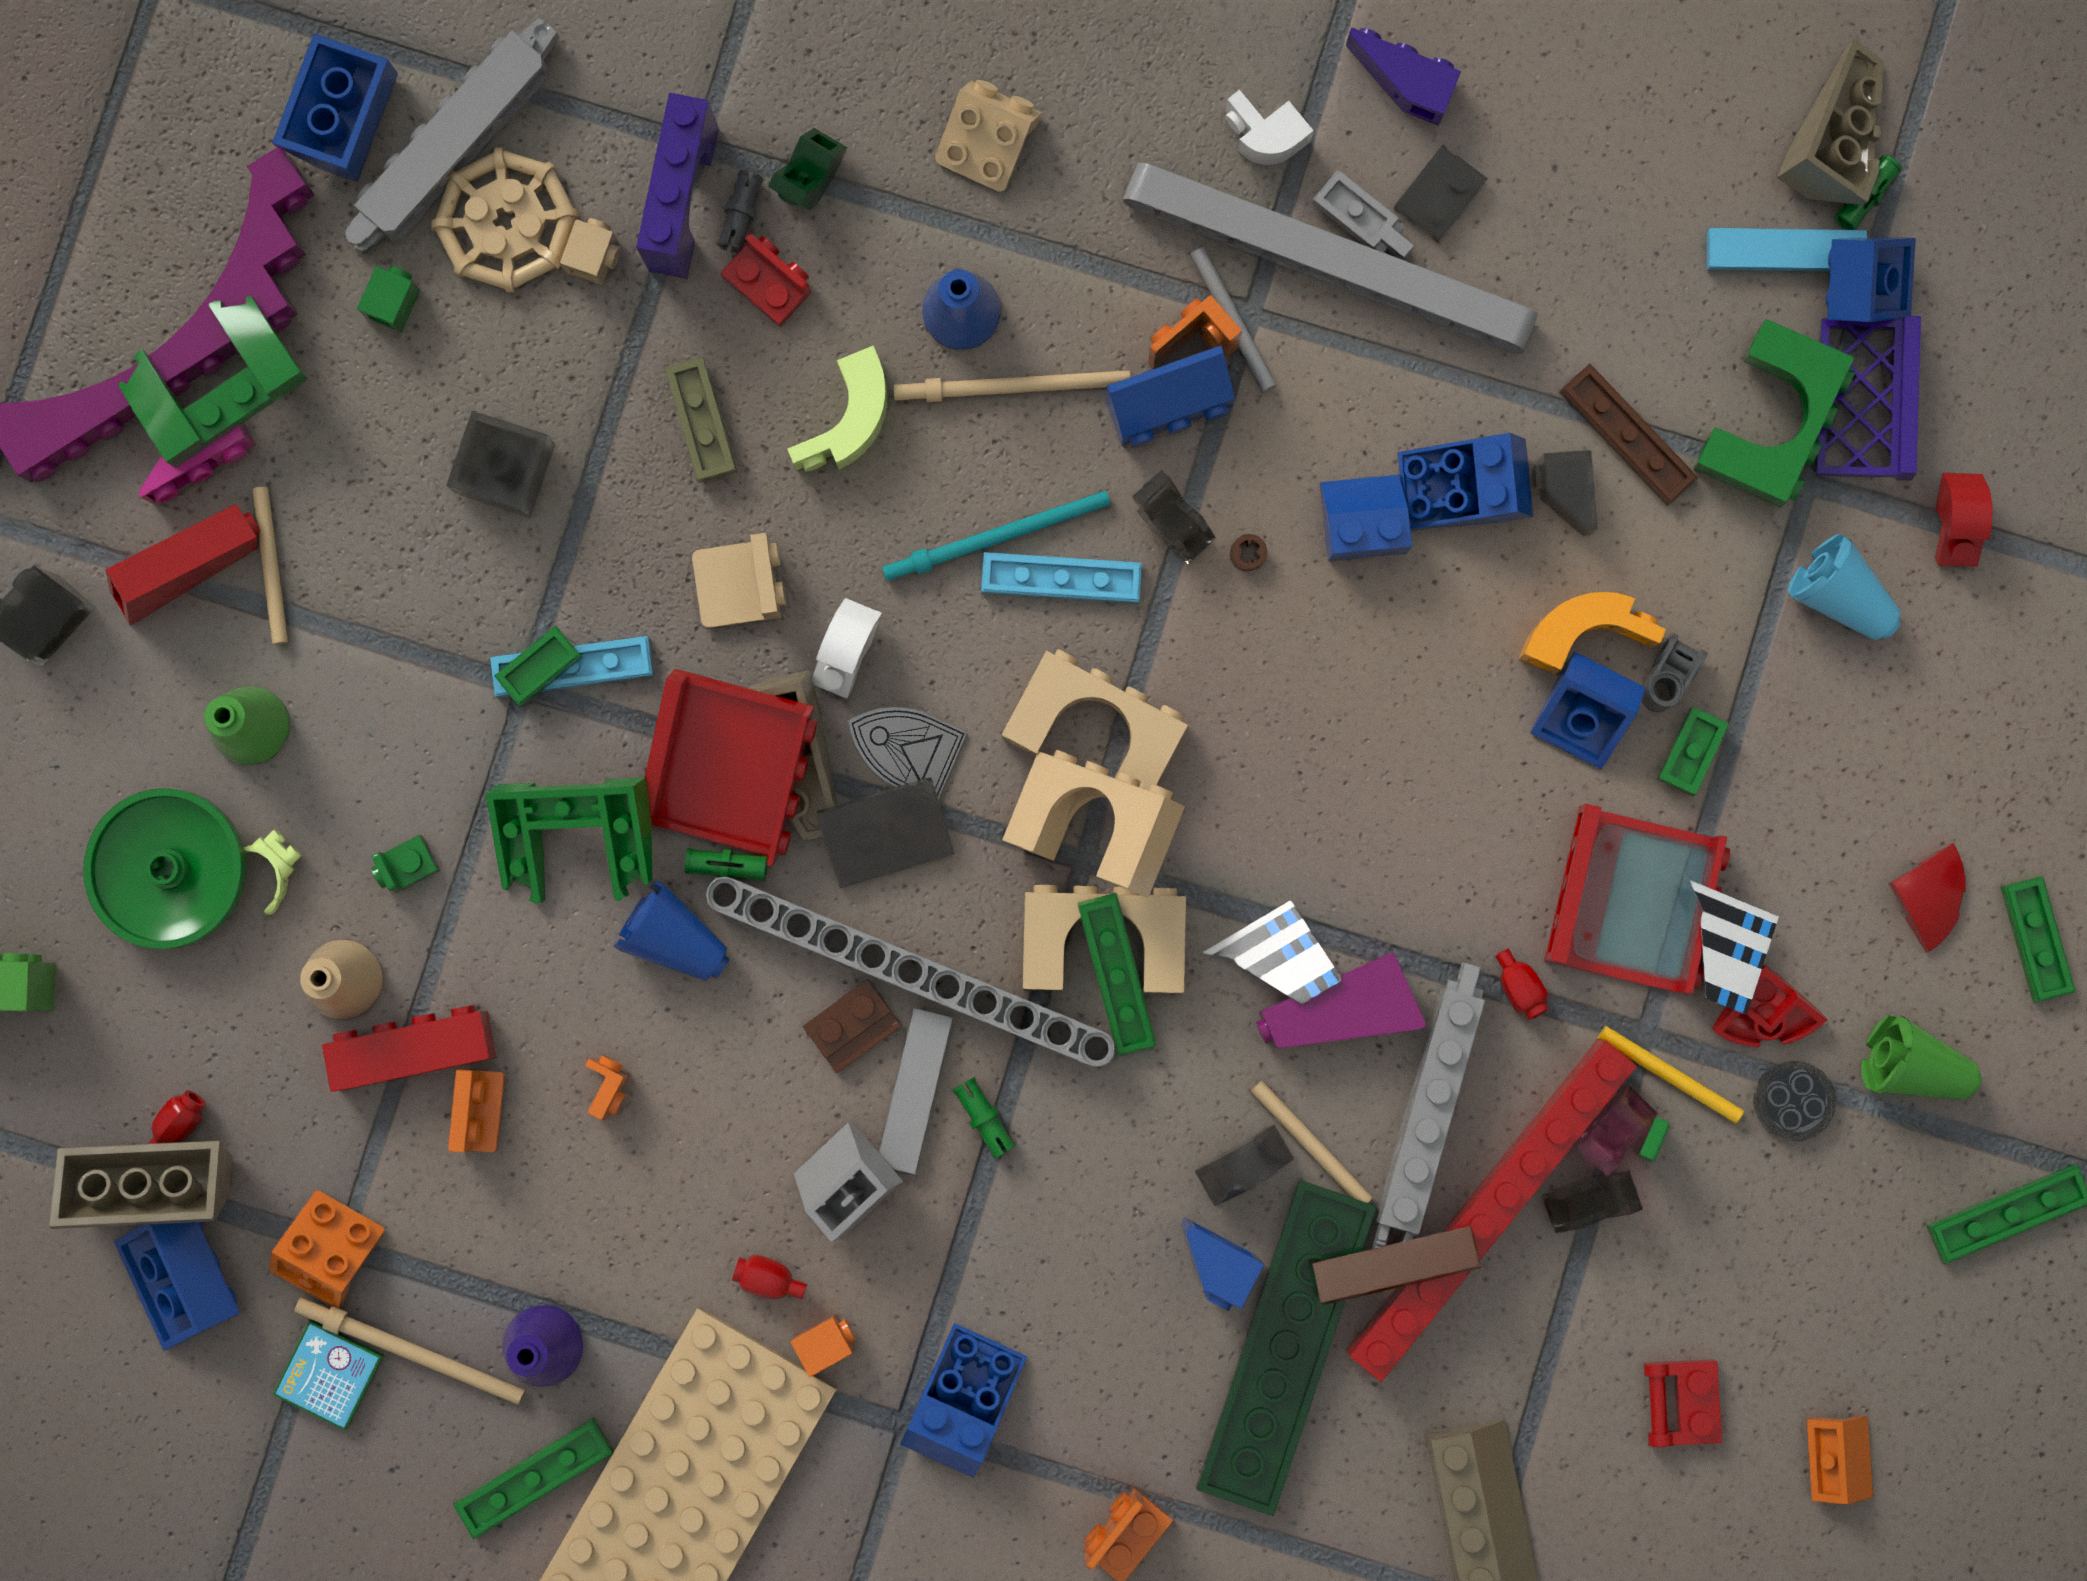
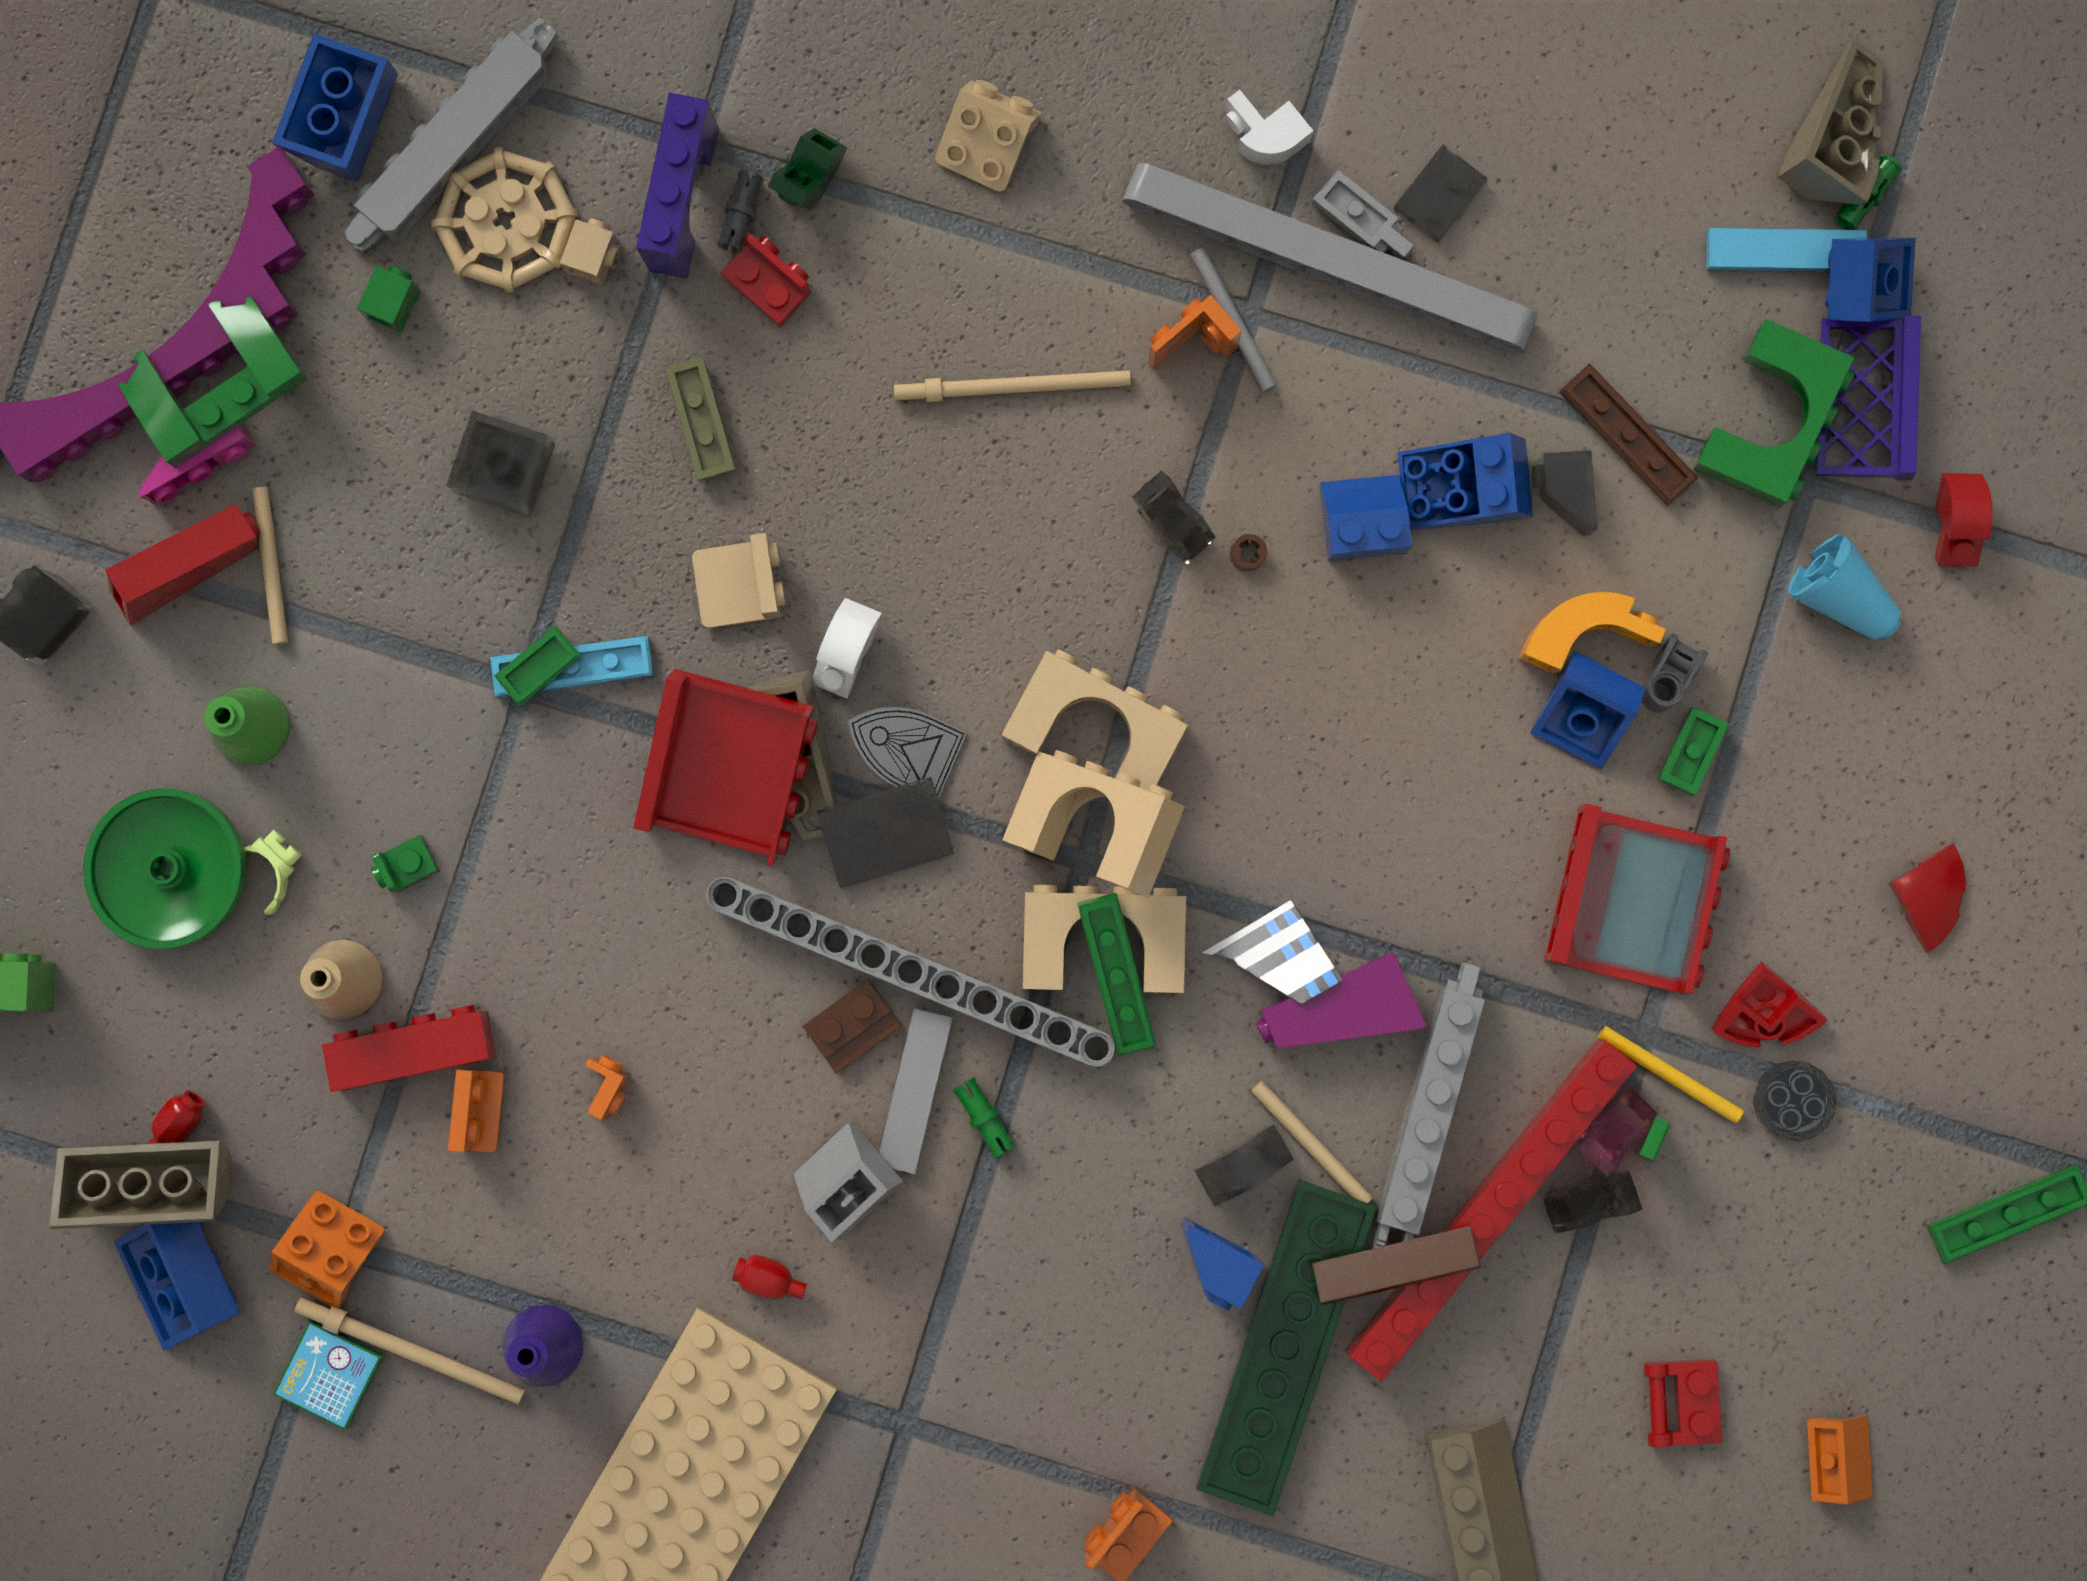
(533, 1478): green tile -> none
(616, 805): green wedge -> none
(672, 936): blue cone -> none
(698, 862): green pin -> none
(824, 1344): orange brick -> none
(861, 420): yellowish green arch -> none
(922, 560): teal bar -> none
(961, 310): blue cone -> none
(964, 1400): blue slope -> none
(1061, 578): medium azure tile -> none
(1170, 397): blue slope -> none
(1411, 80): dark purple slope -> none
(1522, 986): red plant -> none
(1733, 946): sticker -> none
(1916, 1063): bright green cone -> none
(2038, 939): green tile -> none

